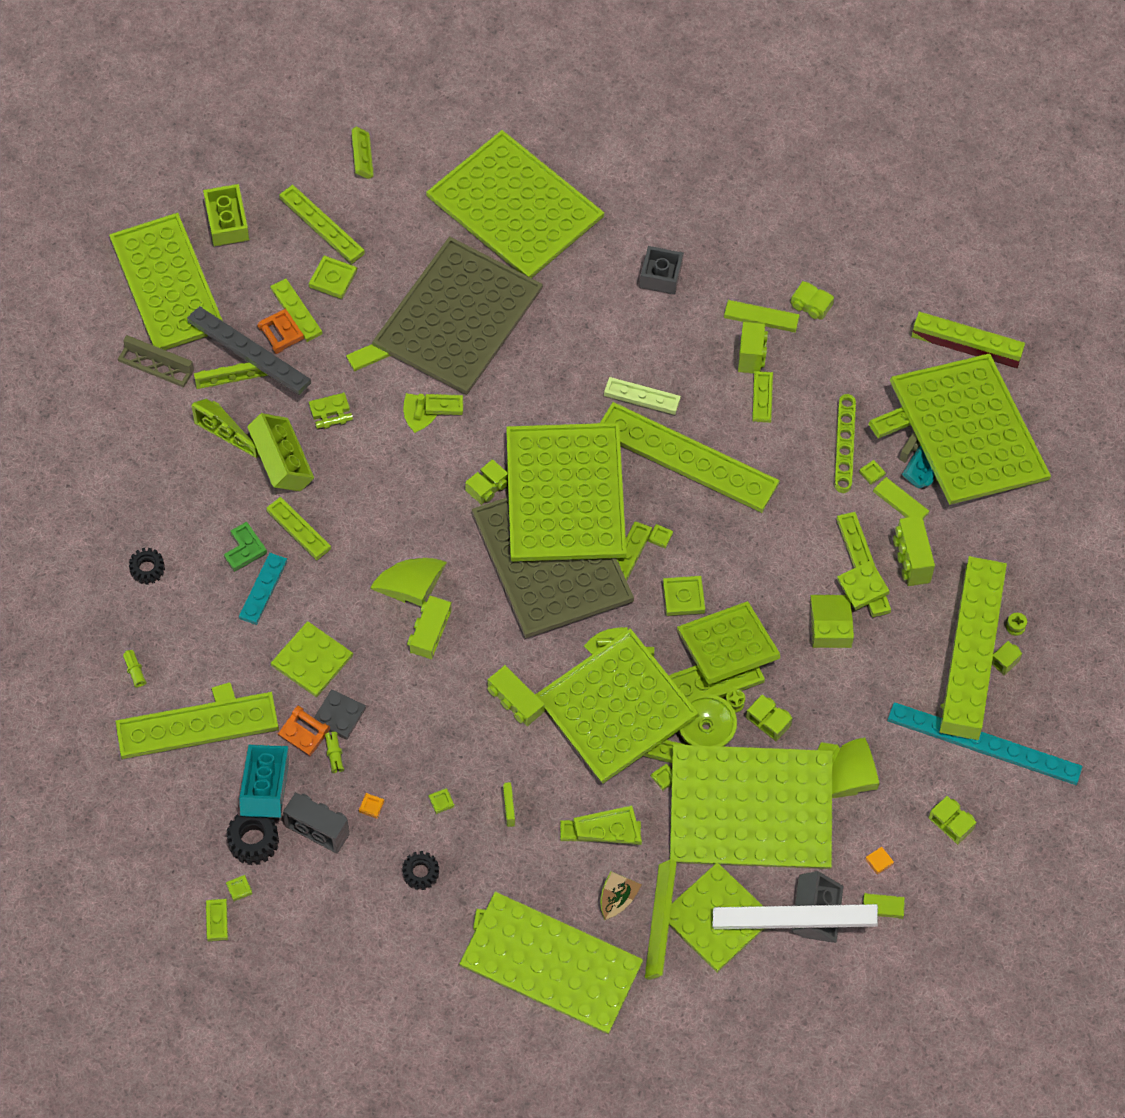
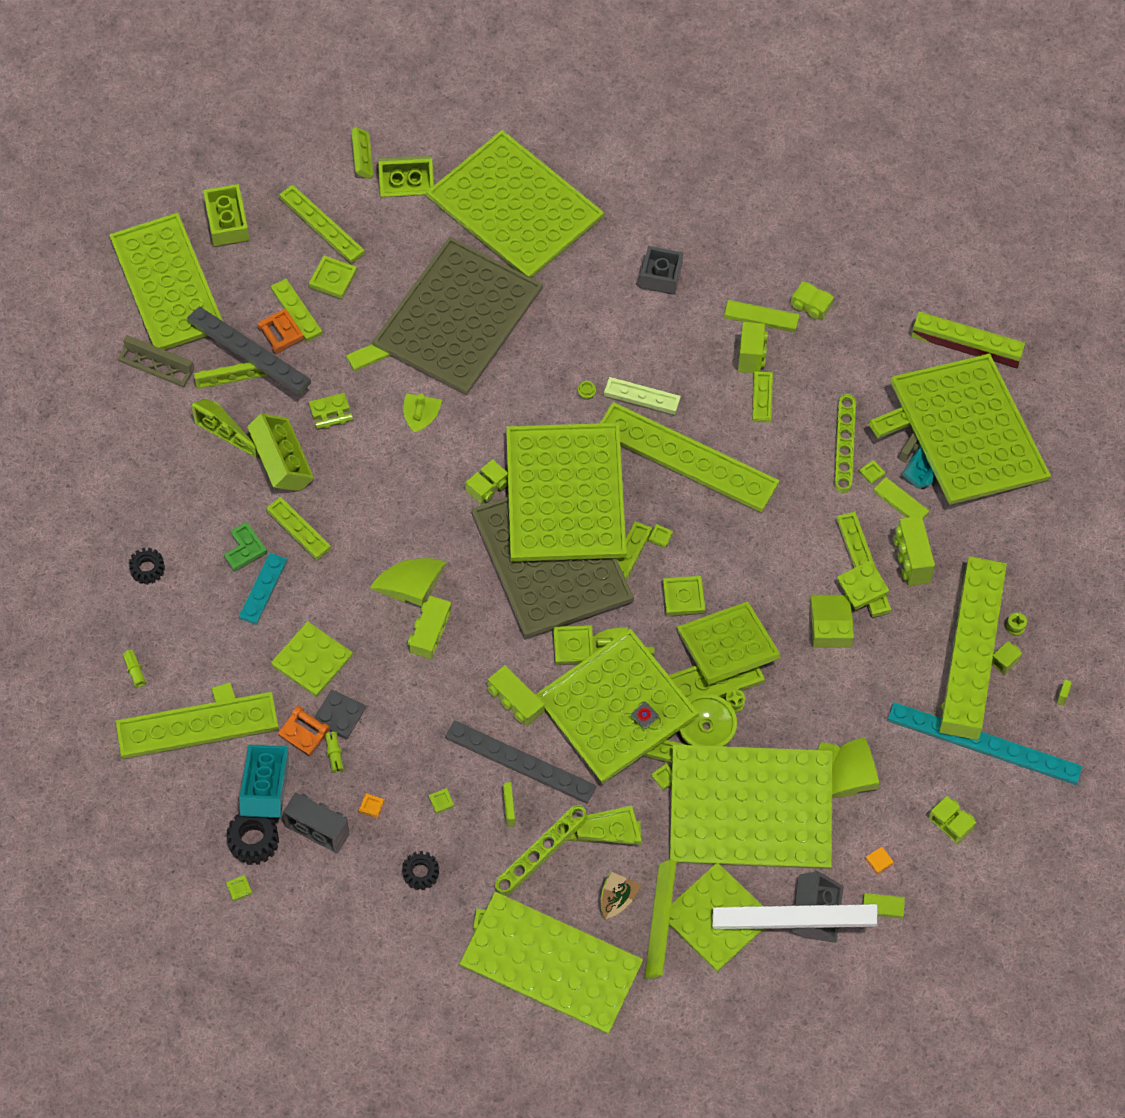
(216, 920): lime plate -> none
(405, 175): none -> lime slope
(444, 404): lime plate -> none
(520, 762): none -> dark grey plate
(538, 847): none -> lime beam
(573, 644): none -> lime plate
(586, 390): none -> lime plate
(644, 715): none -> dark grey tile
(769, 718): lime piece -> none
(1064, 692): none -> lime tile

